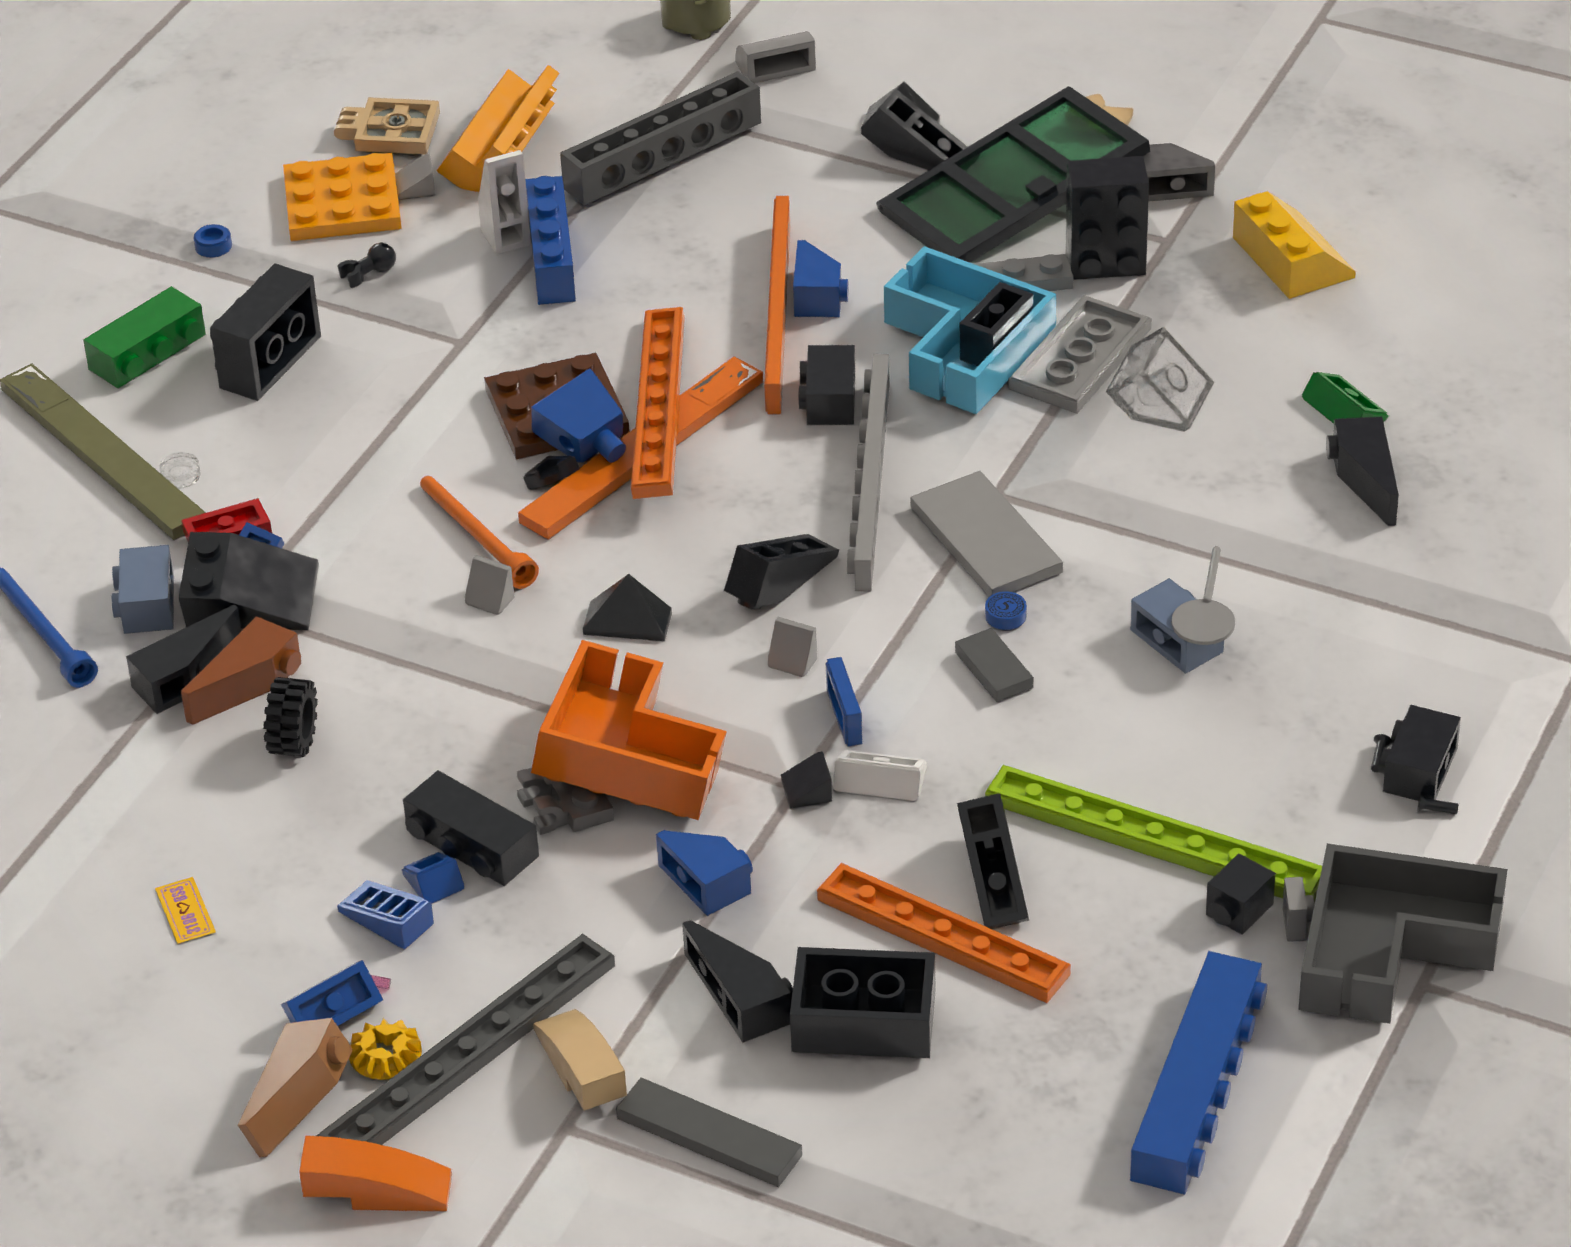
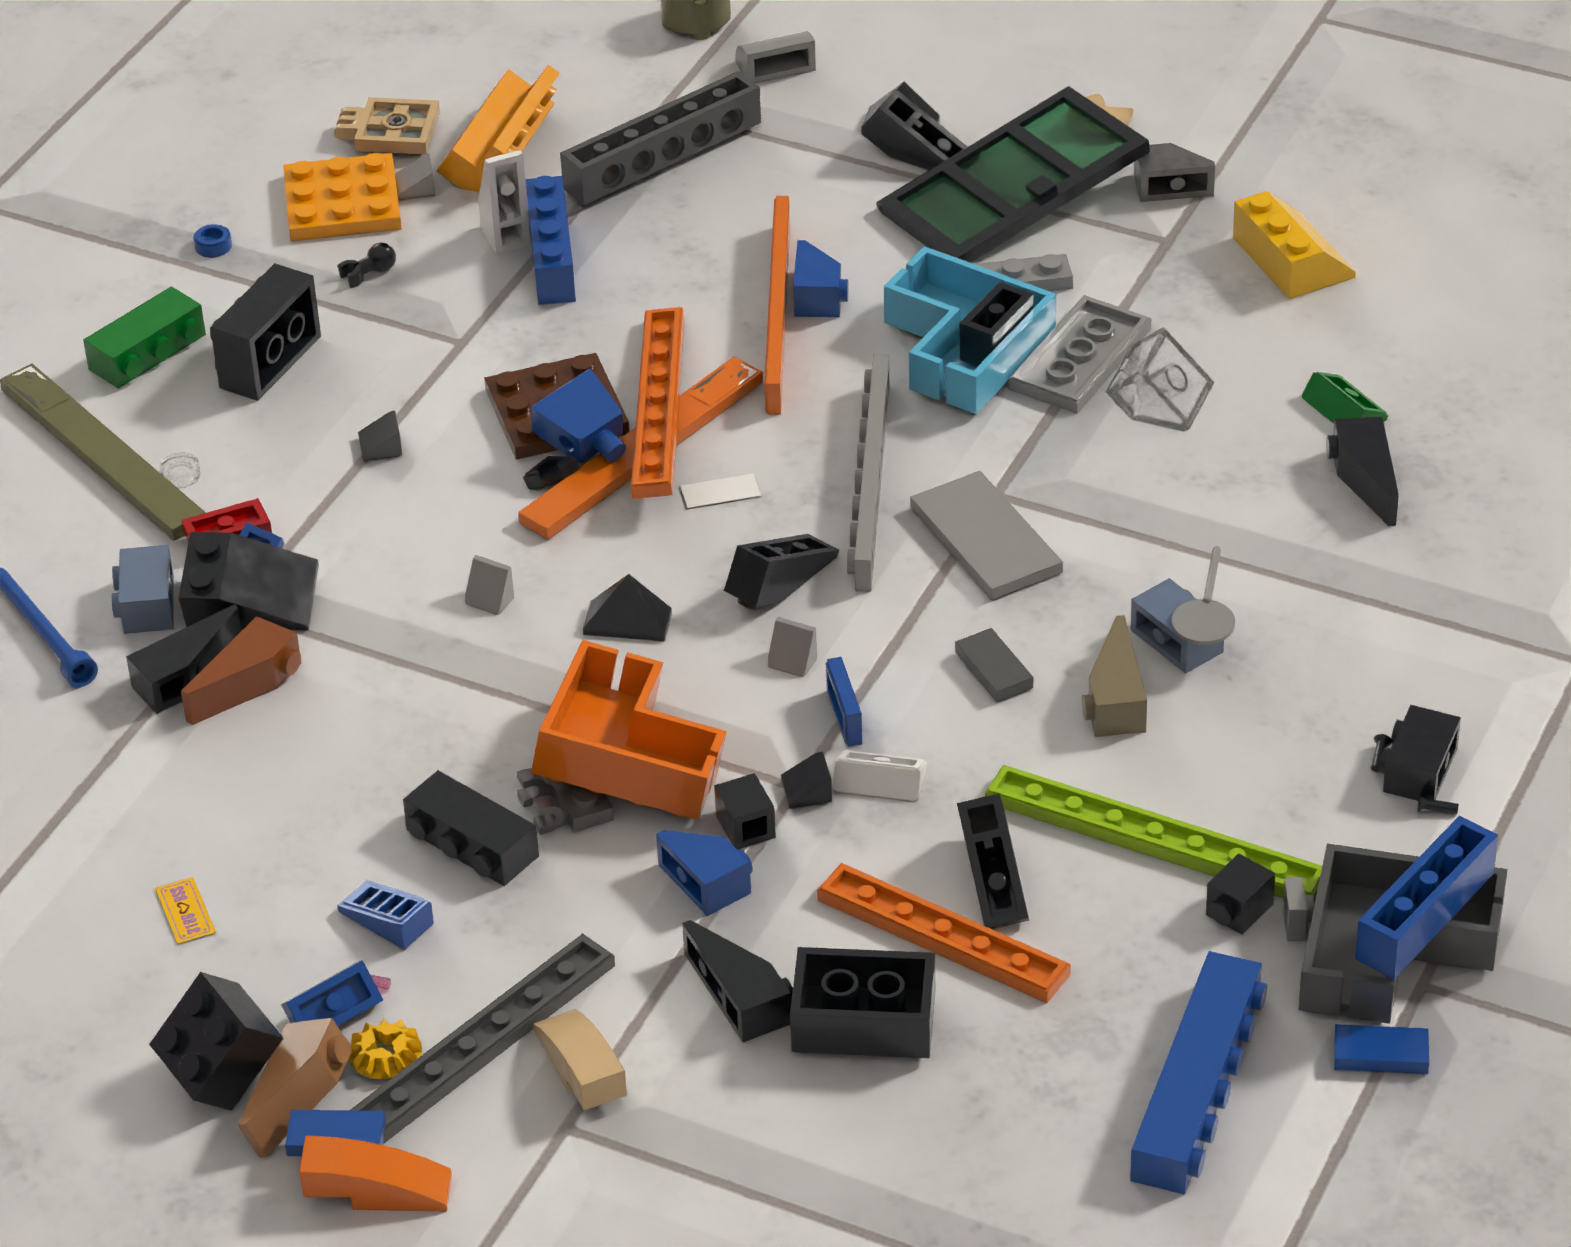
(216, 1041): none -> black brick
(290, 716): black tyre -> none
(346, 1124): none -> blue tile
(381, 438): none -> dark grey slope
(434, 877): blue slope -> none
(523, 567): orange piece -> none
(709, 1132): dark grey tile -> none
(720, 490): none -> white sticker
(745, 811): none -> black brick
(829, 385): black brick -> none
(1005, 610): blue tile -> none
(1107, 217): black brick -> none
(1116, 689): none -> dark tan slope
(1381, 1049): none -> blue tile
(1426, 897): none -> blue brick

